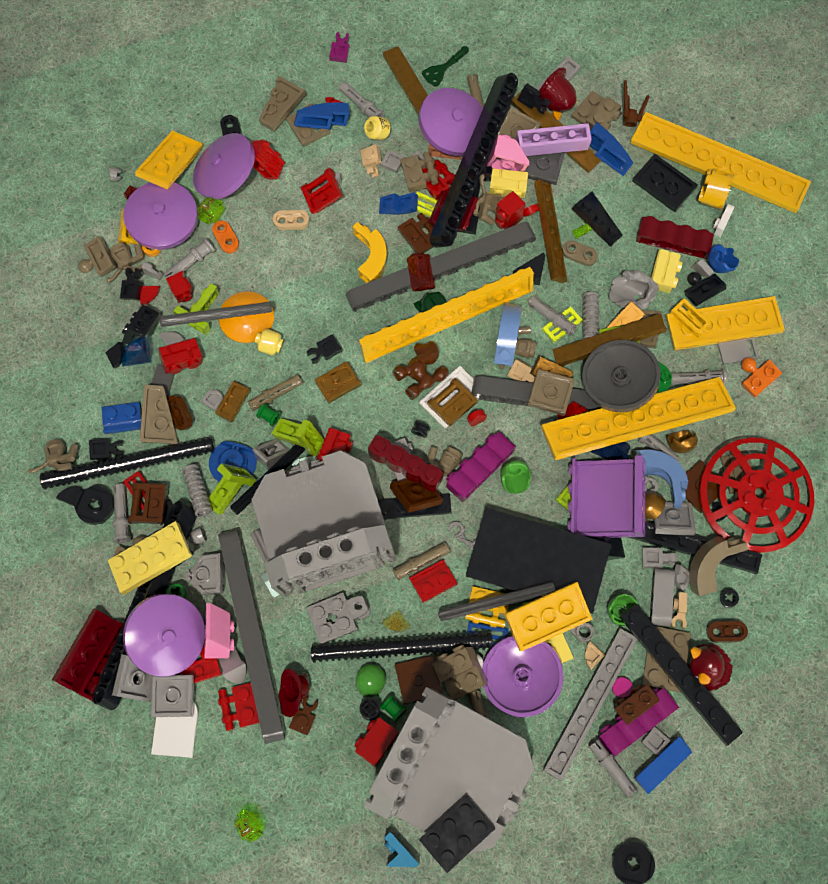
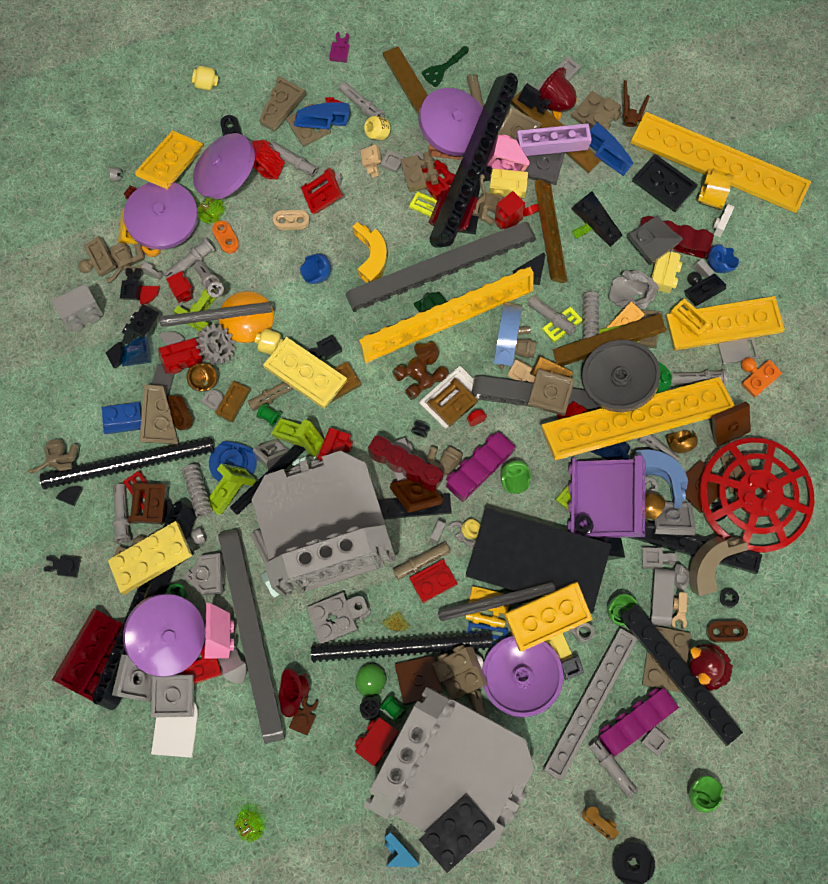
(66, 566): none -> black plate
(77, 308): none -> light grey brick
(89, 496): black plate -> none
(100, 449): black plate -> none
(201, 372): none -> pearl gold hair
(204, 78): none -> light yellow head
(209, 281): none -> light grey pin
(214, 345): none -> light grey gear
(244, 704): red plate -> none
(298, 162): none -> light grey pin
(305, 373): none -> light yellow plate
(315, 268): none -> blue hair
(397, 204): blue slope -> none
(415, 236): reddish brown plate -> none
(420, 272): clear red slope -> none
(437, 533): none -> light grey tile
(470, 529): none -> light yellow tile
(571, 666): none -> black tile
(579, 254): dark tan plate -> none
(581, 519): none -> black bush
(592, 655): tan tile -> none
(604, 827): none -> pearl gold plate
(622, 687): dark pink tile -> none
(636, 705): reddish brown bracket -> none
(654, 239): none -> dark grey plate
(663, 765): blue slope -> none
(706, 794): none -> bright green hair
(731, 424): none -> reddish brown plate

